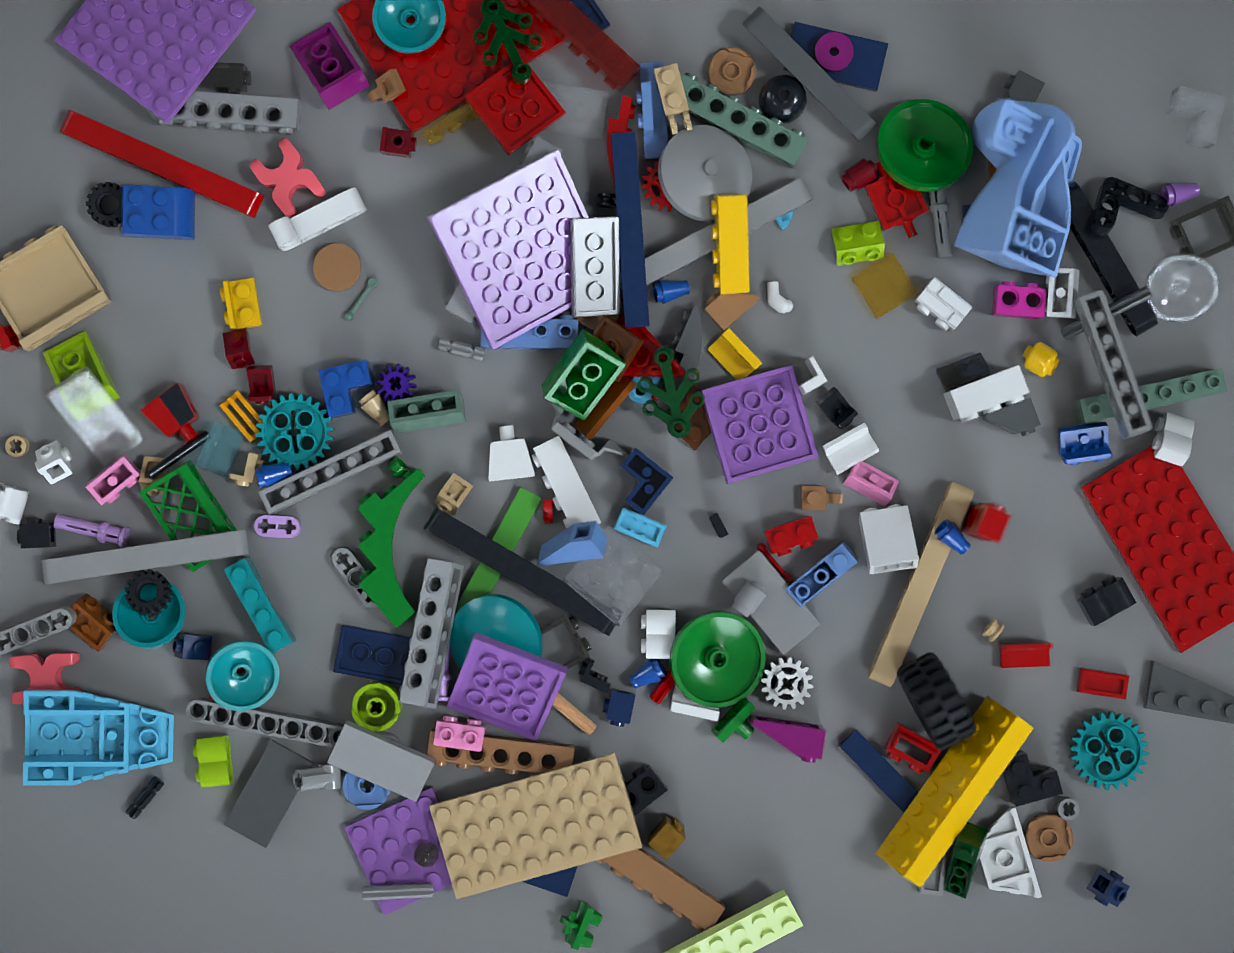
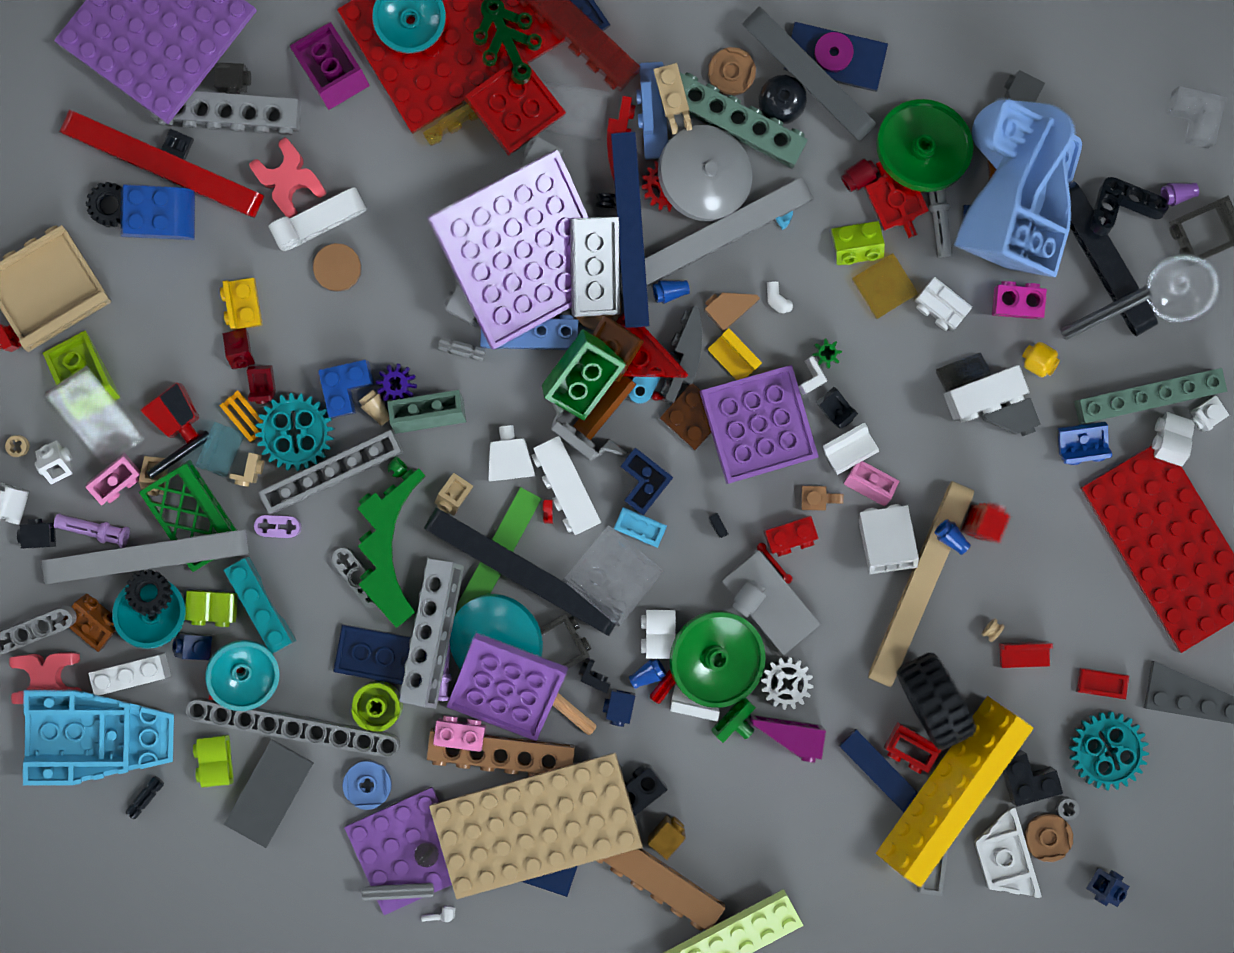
(130, 674): none -> white brick
(177, 144): none -> black tile
(212, 607): none -> lime brick
(271, 474): blue cone -> none
(322, 777): light grey piece -> none
(372, 283): sand green hinge -> none
(381, 760): light grey tile -> none
(388, 87): medium nougat plate -> none
(388, 147): dark red brick -> none
(446, 915): none -> white hand
(575, 543): medium blue slope -> none
(577, 924): green hips -> none
(671, 396): dark green plant -> none
(731, 243): yellow brick -> none
(822, 573): medium blue slope -> none
(830, 347): none -> green gear
(965, 859): dark green slope -> none
(1062, 293): white brick -> none
(1106, 600): black brick -> none
(1112, 364): light grey brick -> none
(1209, 414): none -> white bracket

